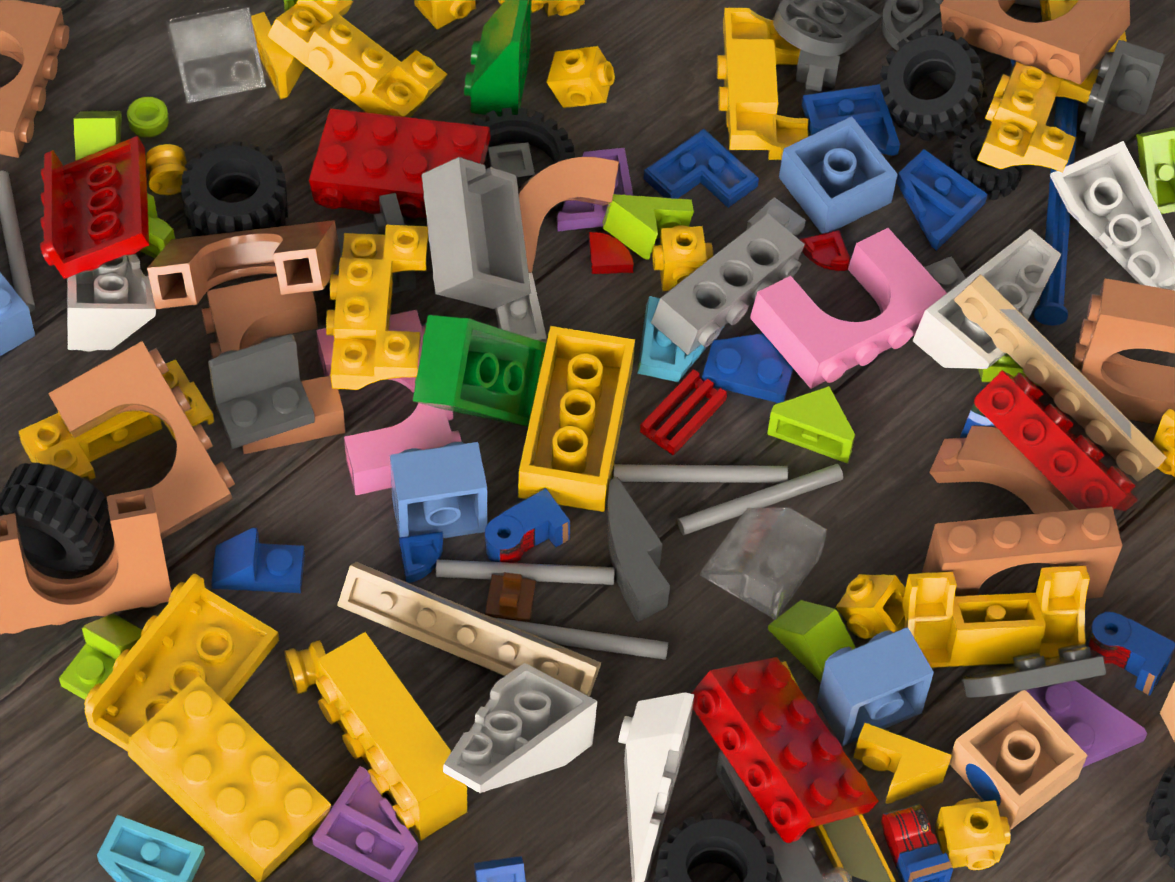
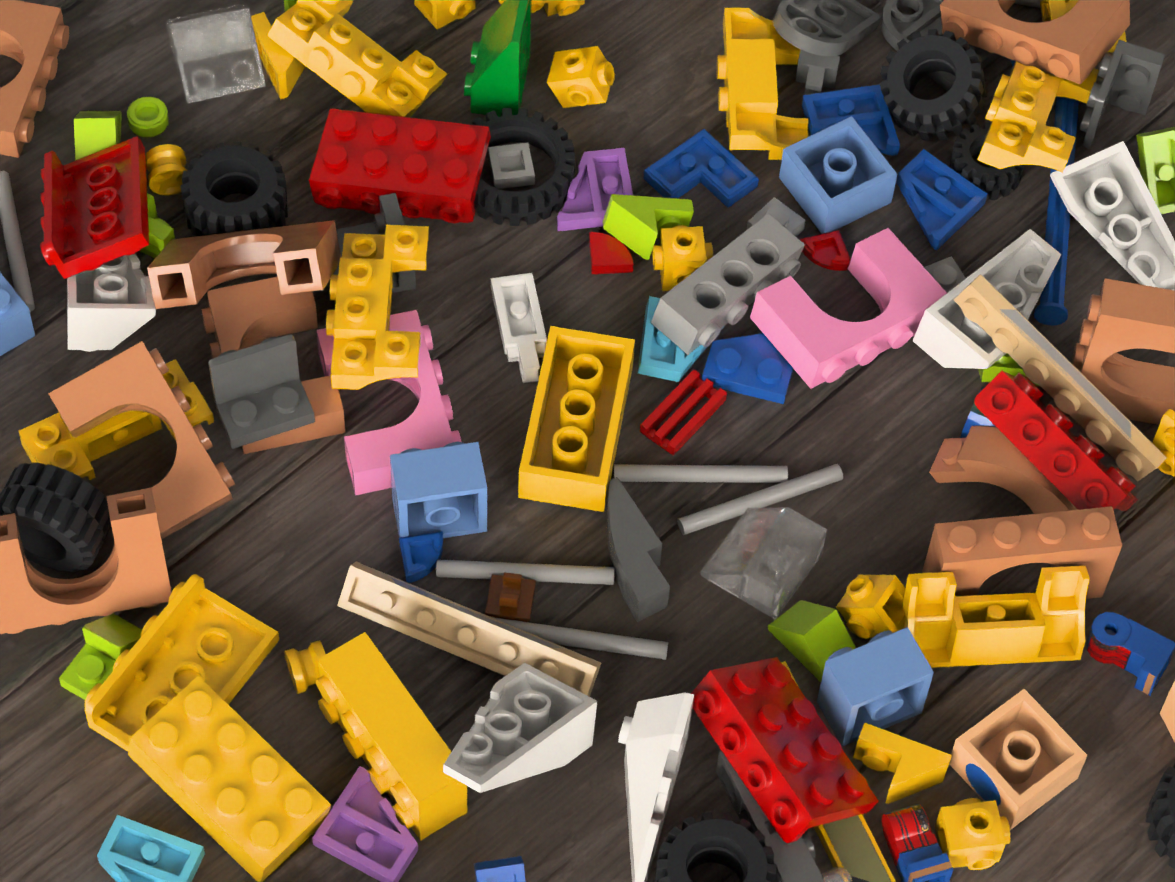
(253, 566): blue slope -> none
(475, 233): light grey piece -> none
(478, 370): green slope -> none
(525, 527): blue leg -> none
(569, 180): nougat arch -> none
(814, 423): lime slope -> none
(1034, 671): dark grey plate -> none
(1089, 720): medium lavender wing -> none

